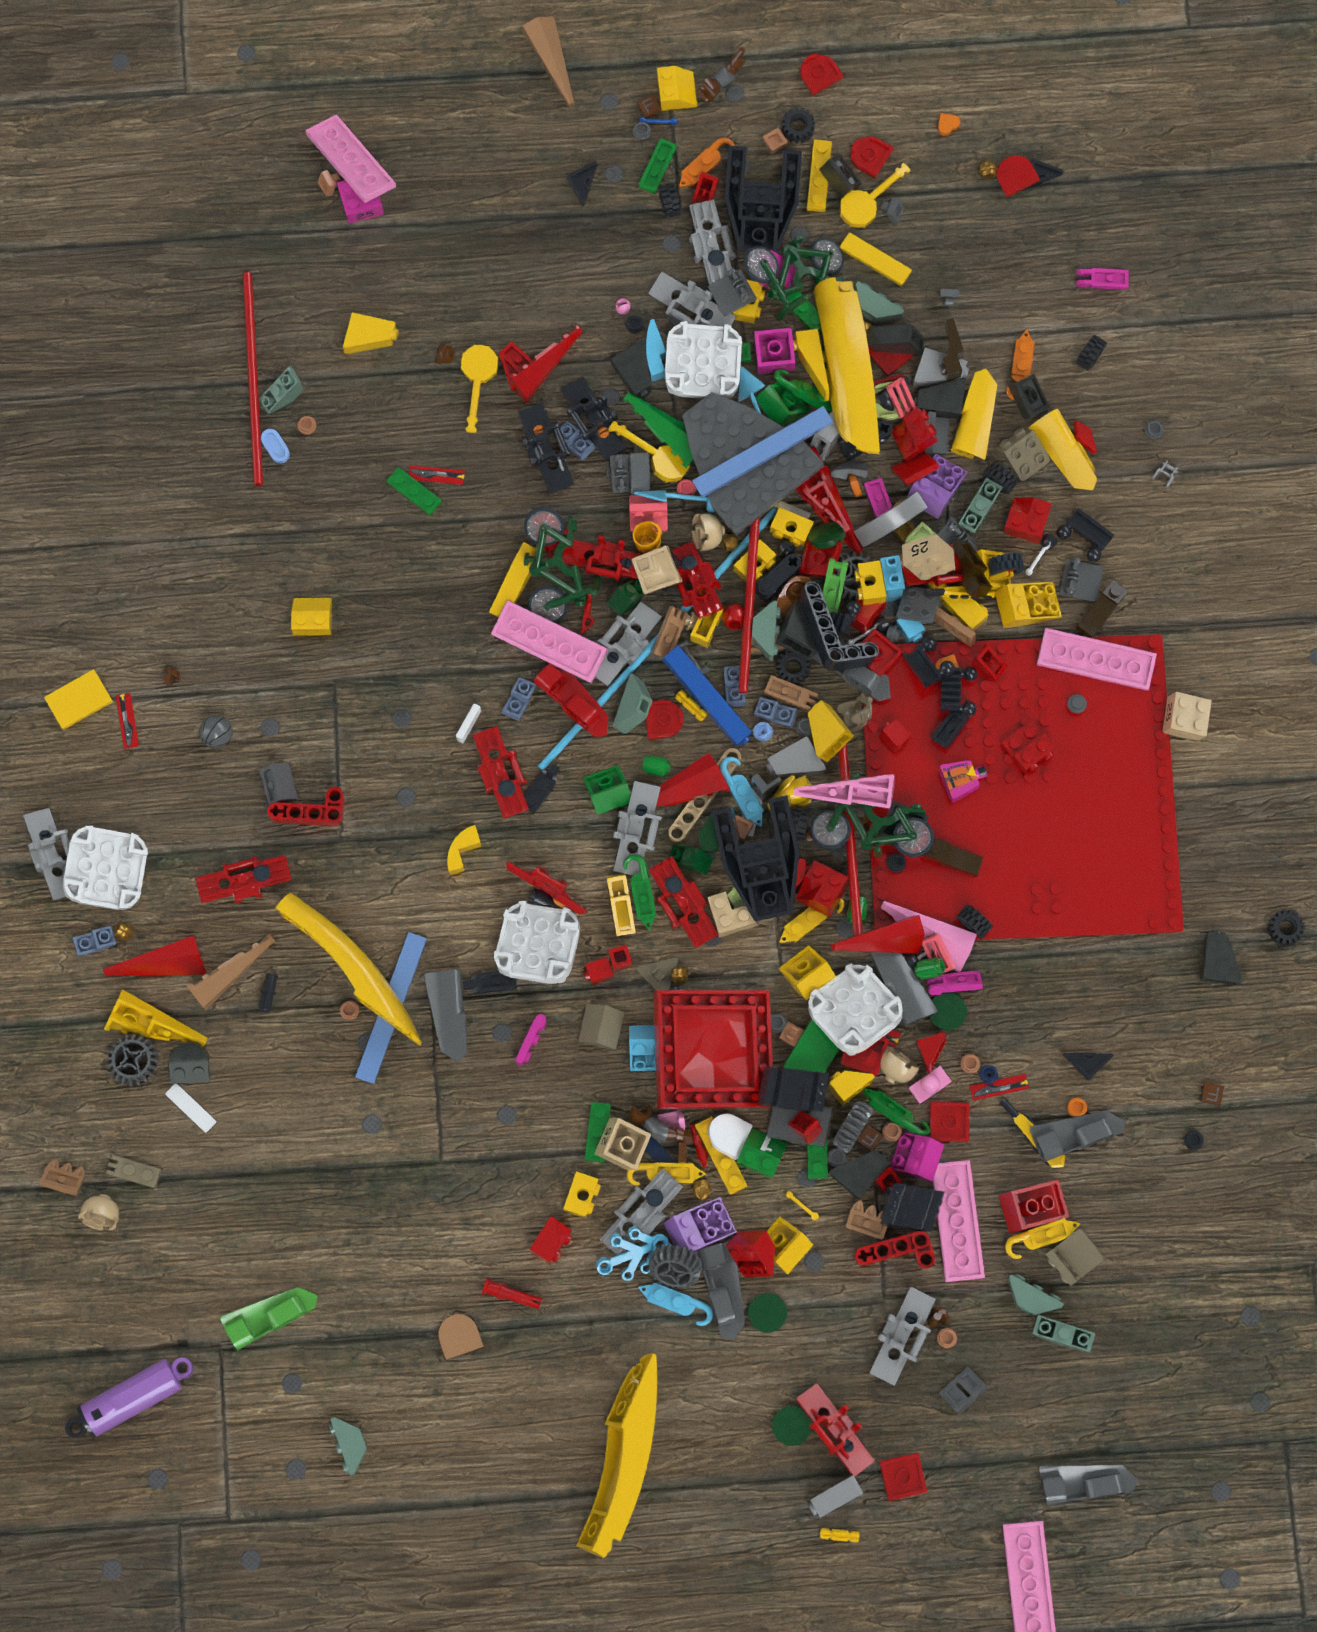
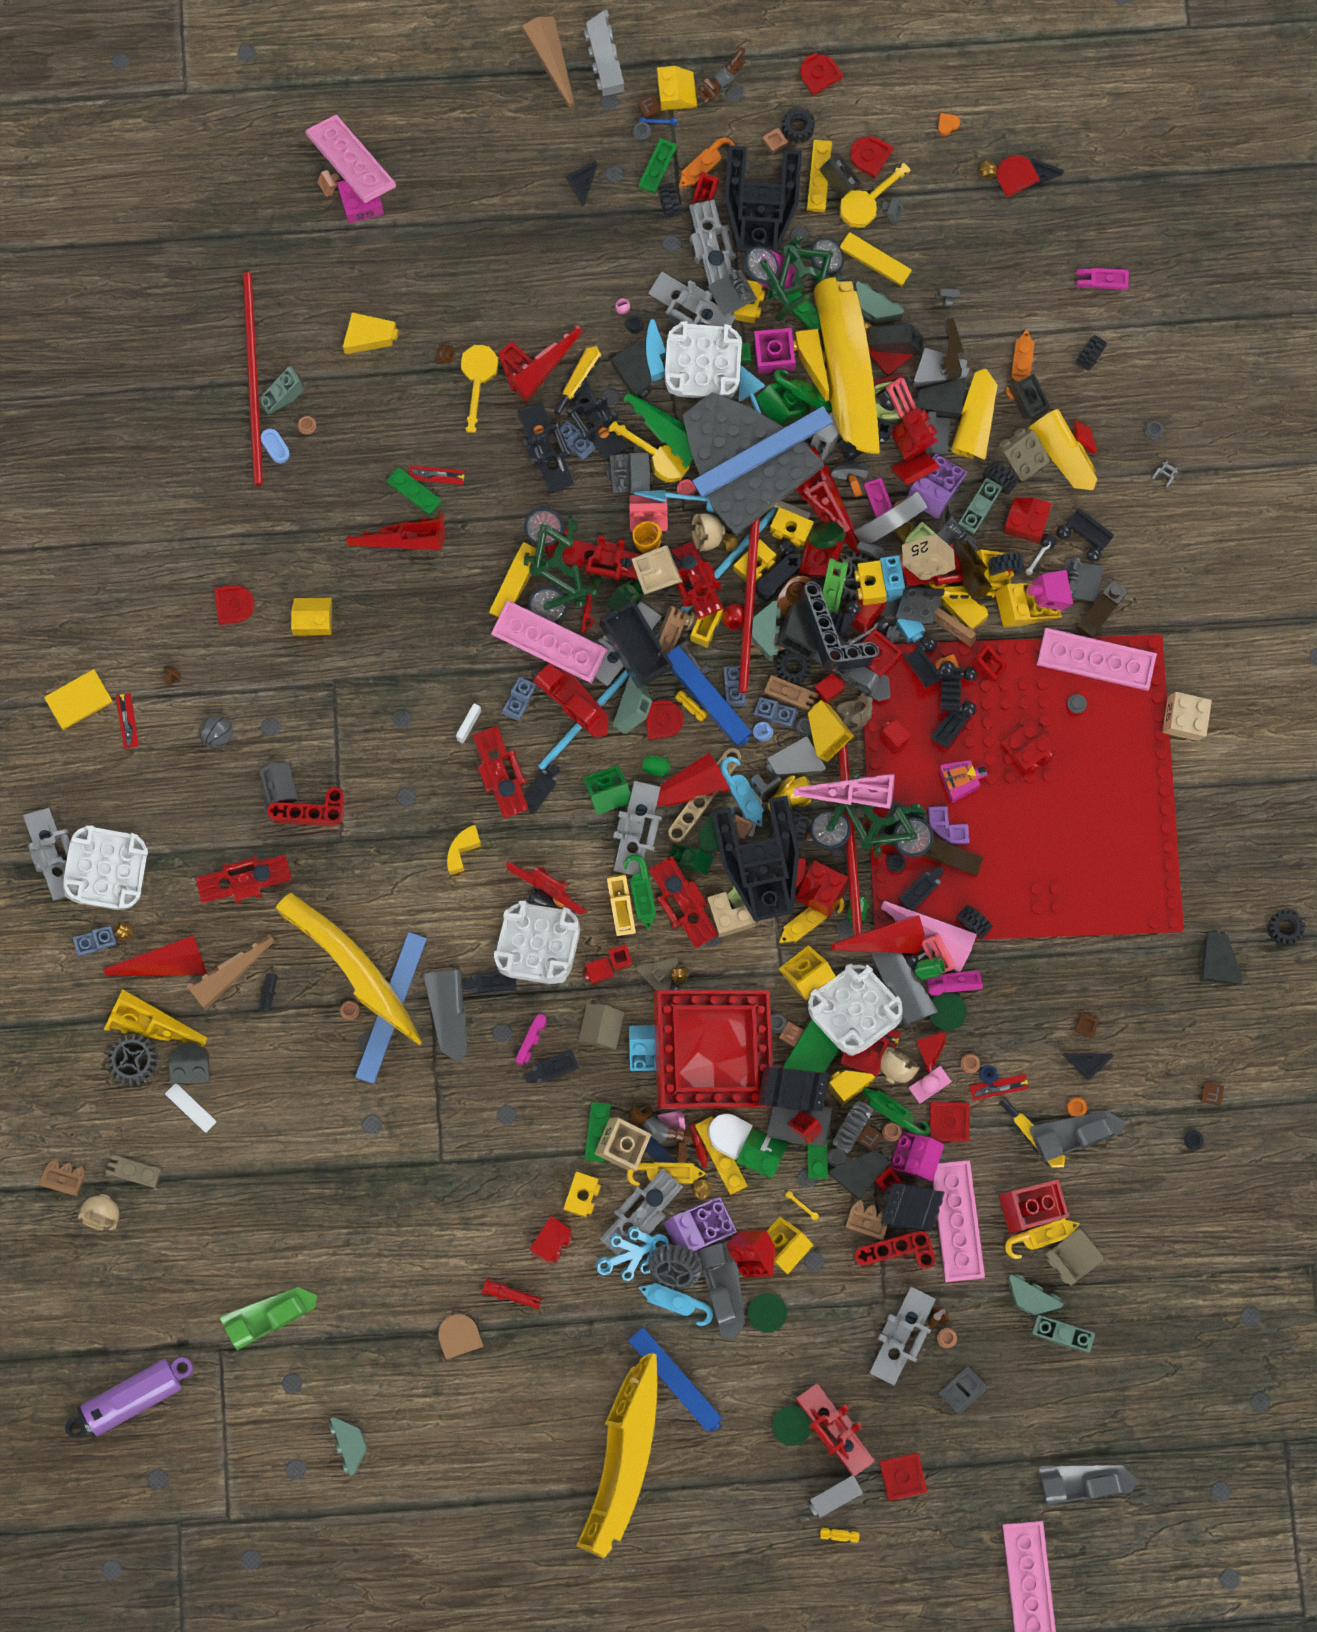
(233, 604): none -> red tile
(413, 535): none -> red wedge
(552, 1068): none -> black hinge
(582, 369): none -> yellow sword
(604, 55): none -> light grey wedge
(635, 644): none -> black piece
(677, 1382): none -> blue brick
(830, 688): none -> red brick
(871, 550): none -> dark grey slope
(921, 889): none -> black hinge
(939, 823): none -> medium lavender tile
(1052, 590): none -> dark pink torso
(1086, 1025): none -> reddish brown tile

